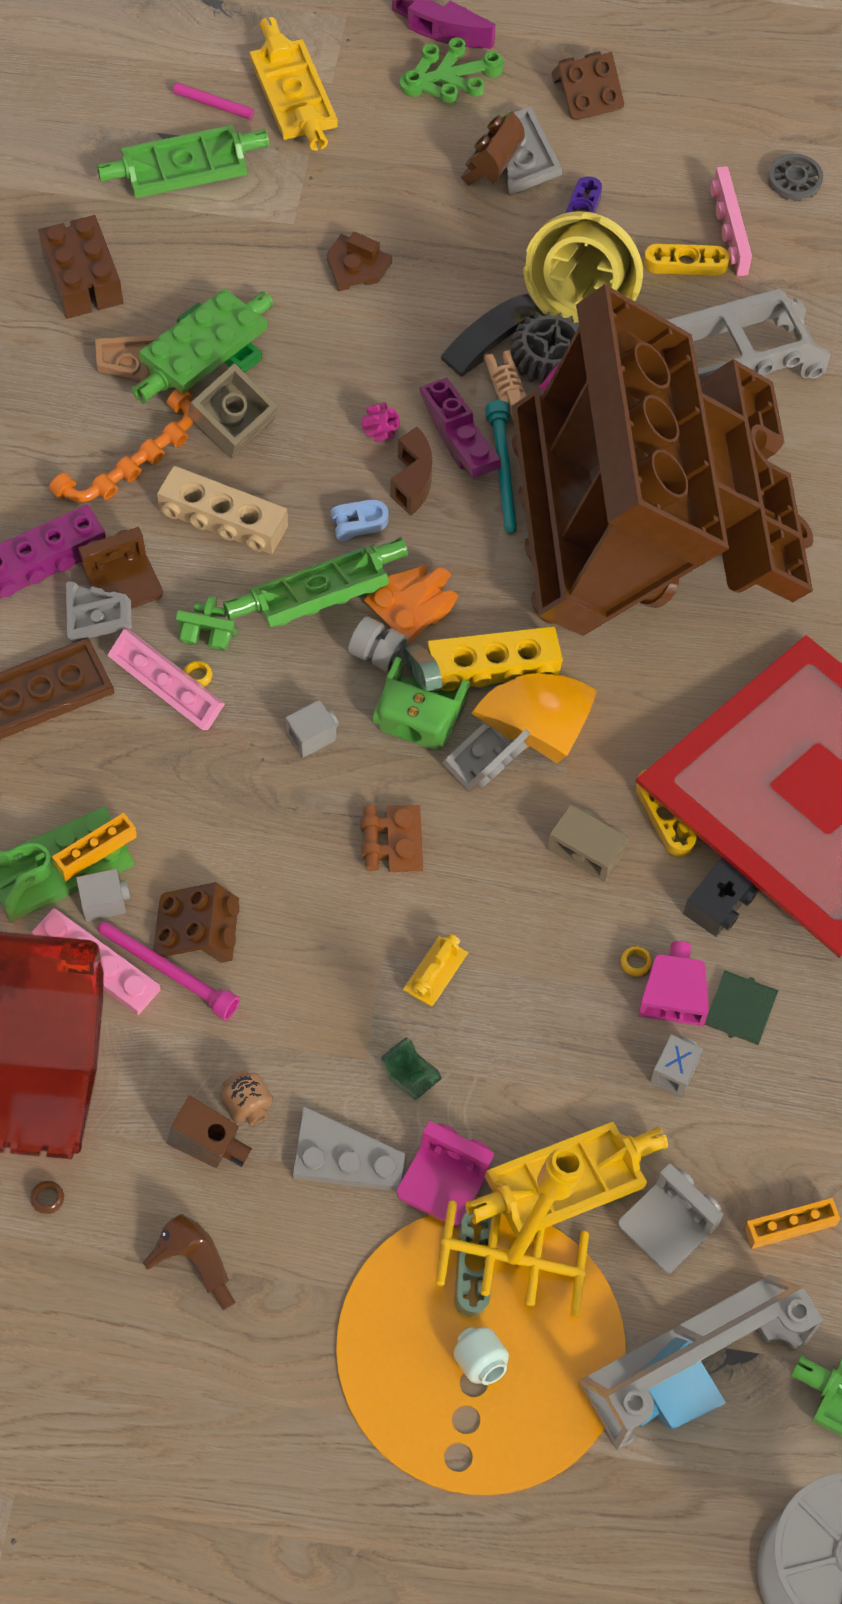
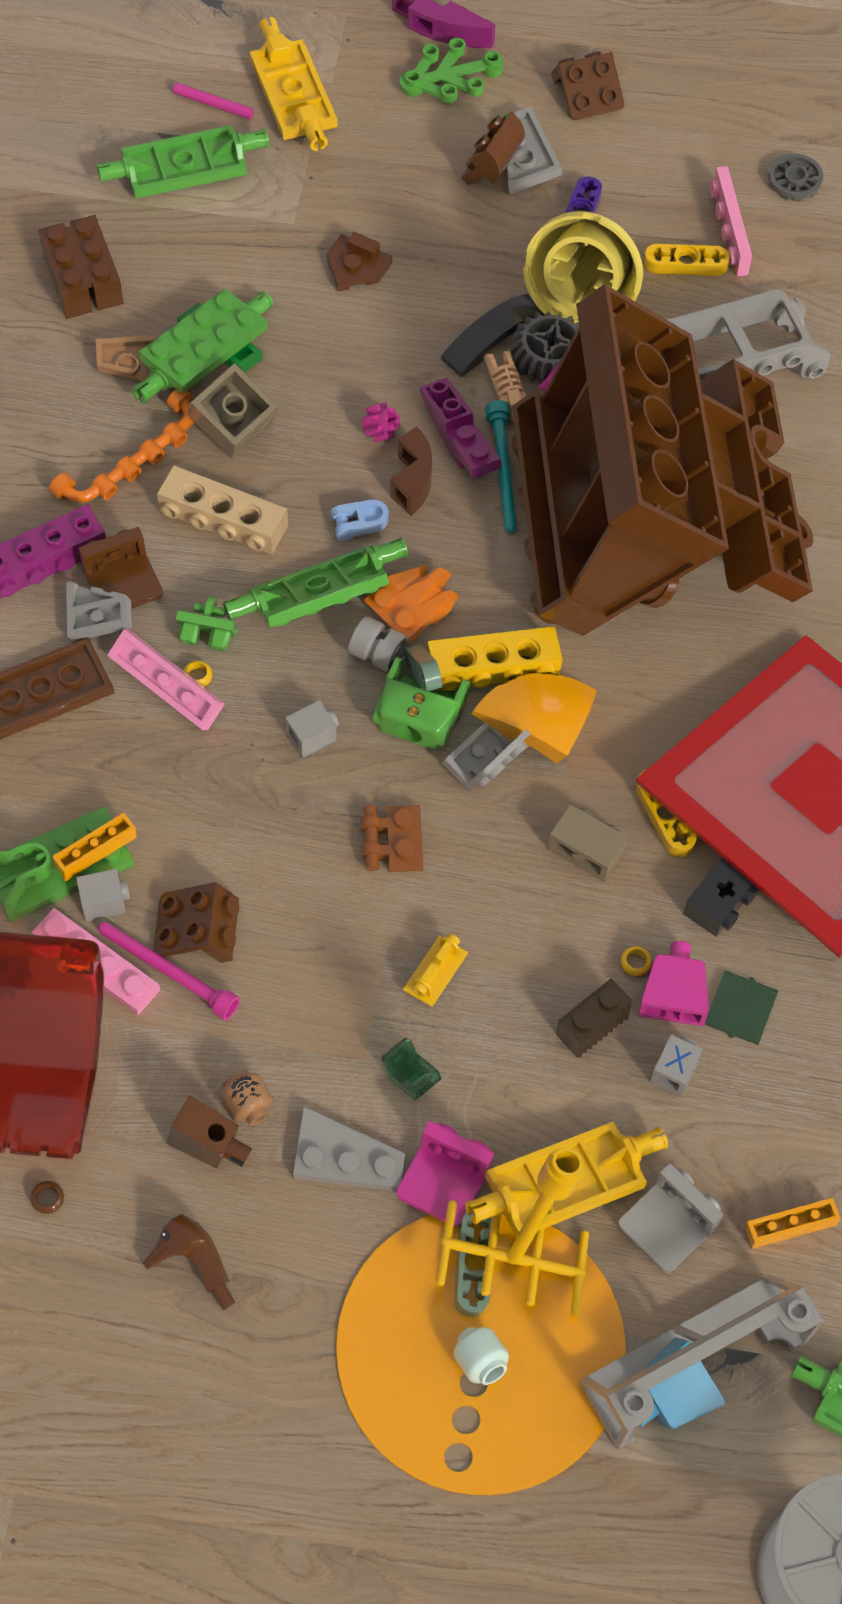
(594, 1018): none -> dark brown brick

